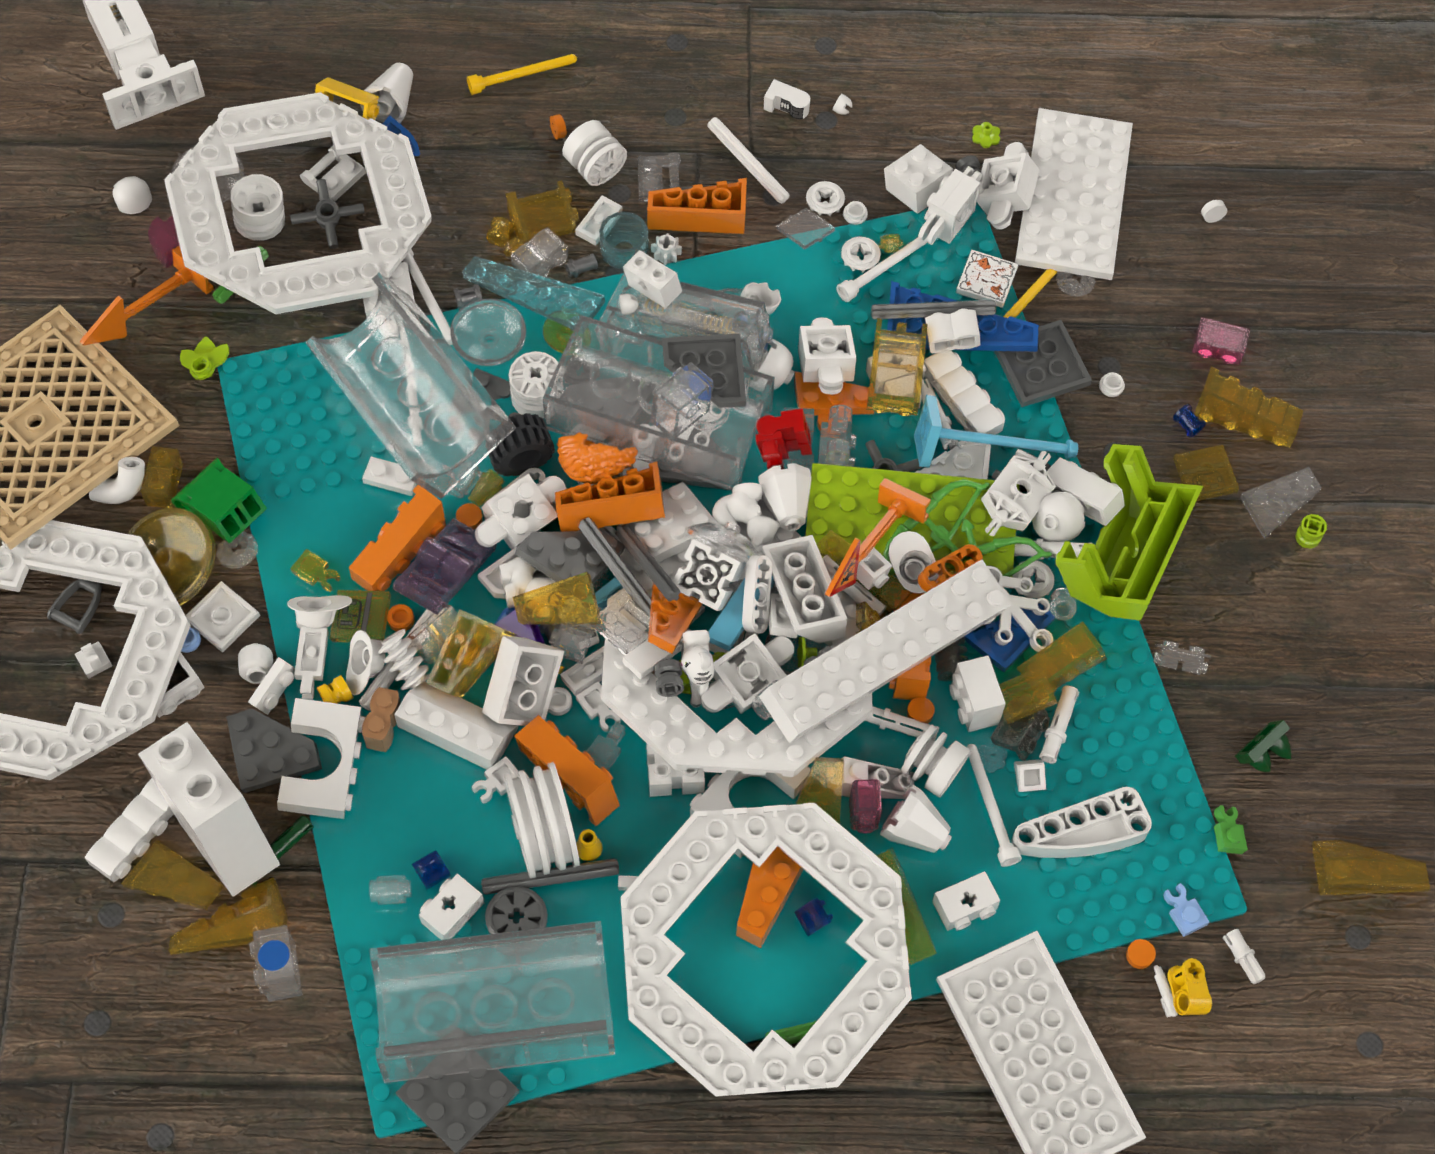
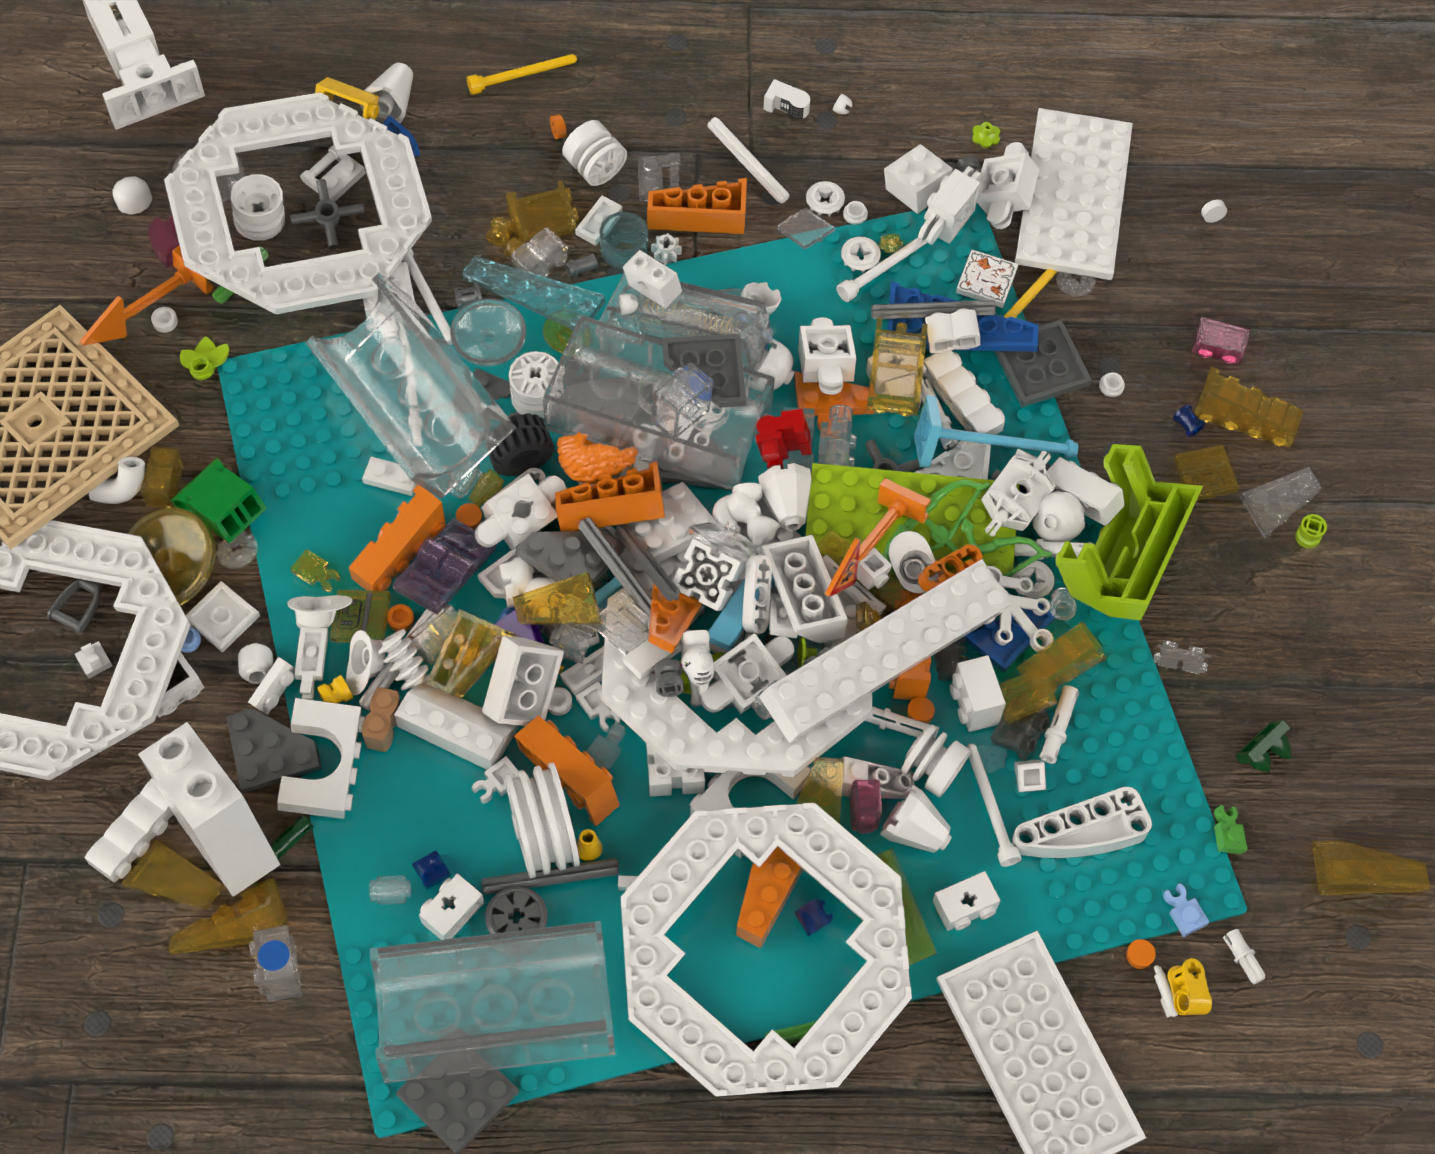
(164, 319): none -> white tile

